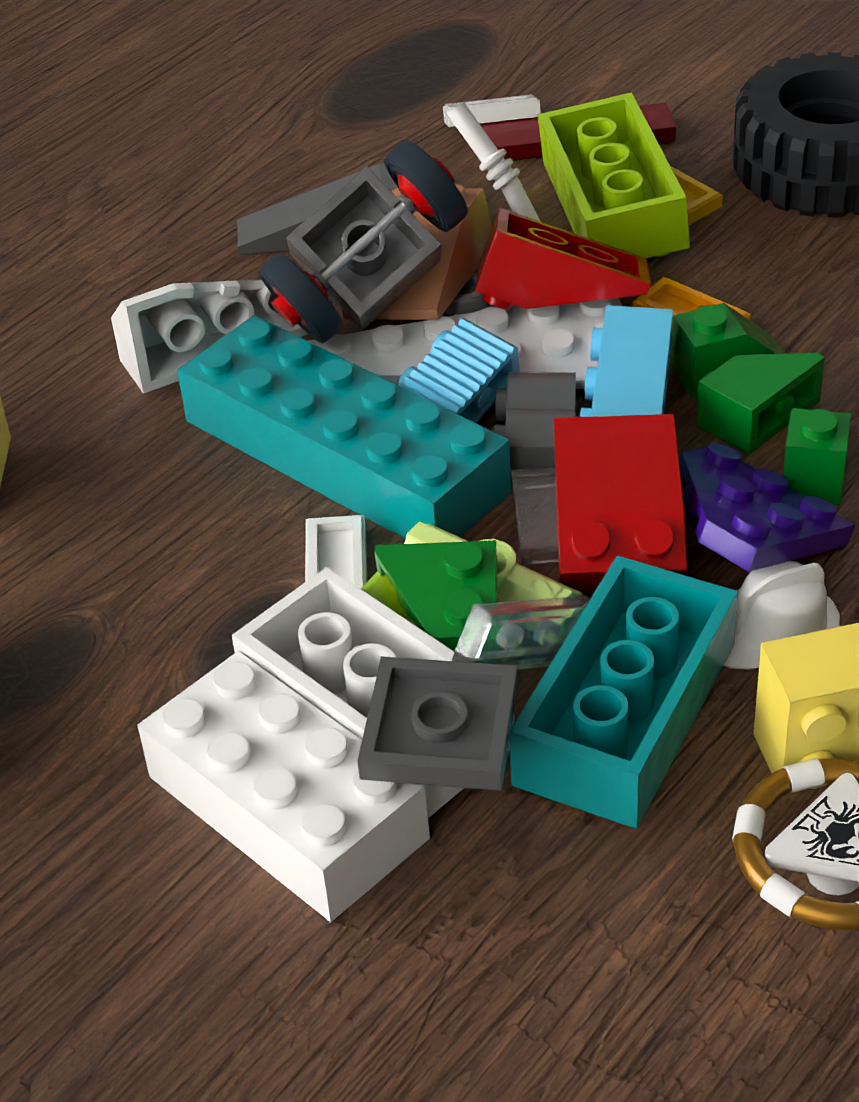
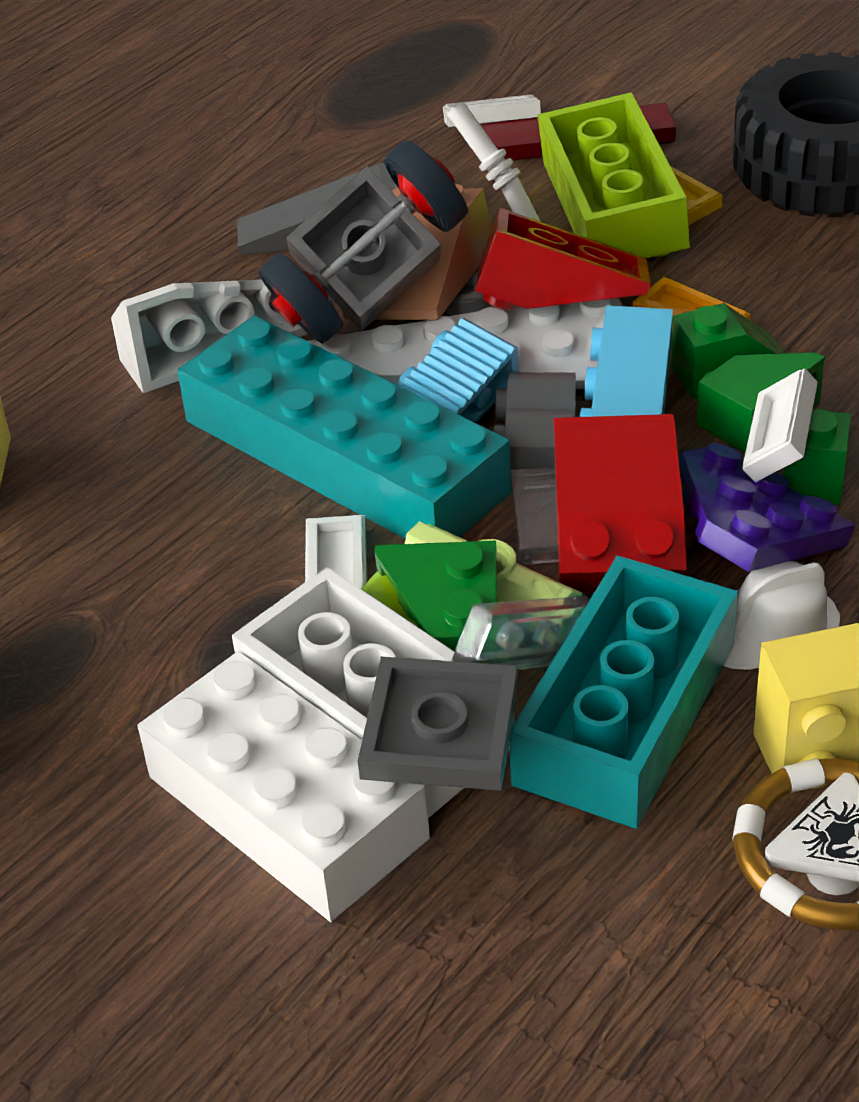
(780, 425): none -> white tile

